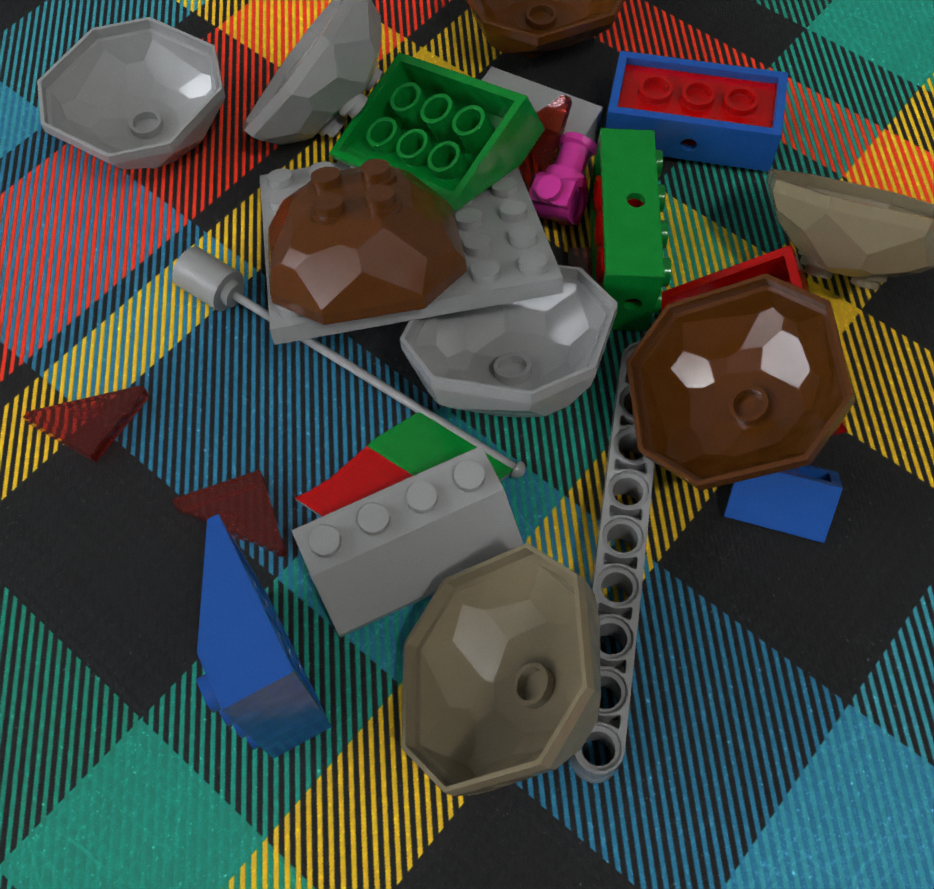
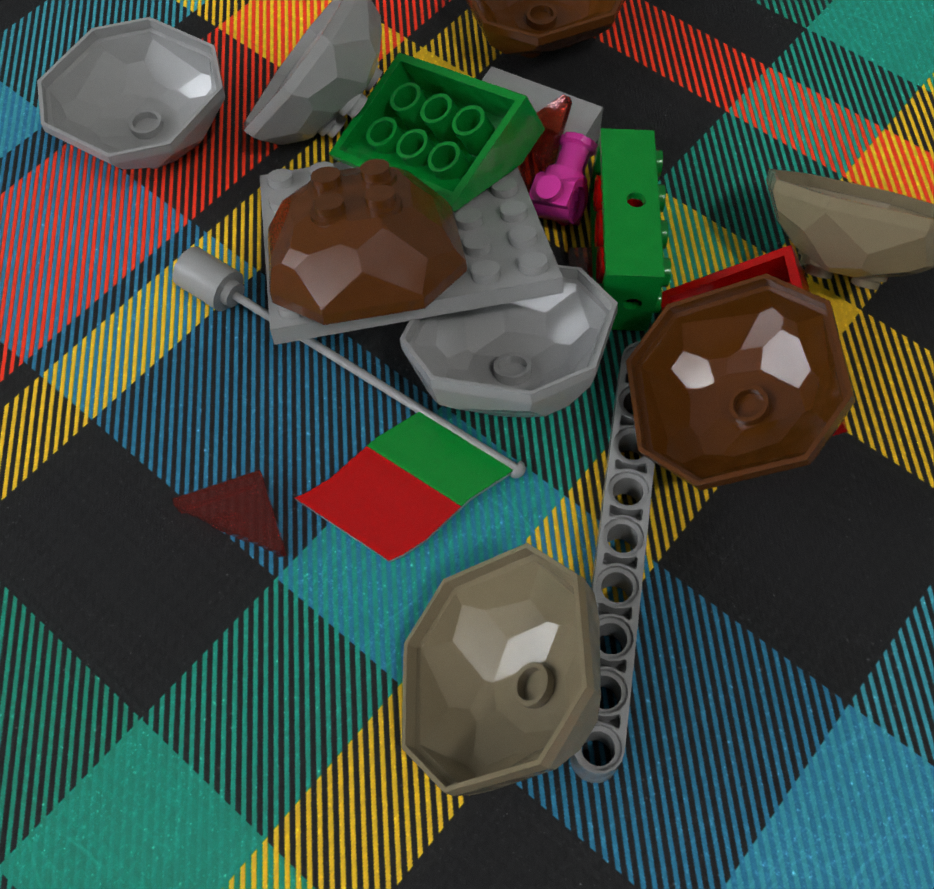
(90, 422): clear red tile -> none
(248, 655): blue slope -> none
(407, 540): light grey slope -> none
(701, 108): brick -> none
(788, 501): blue panel -> none

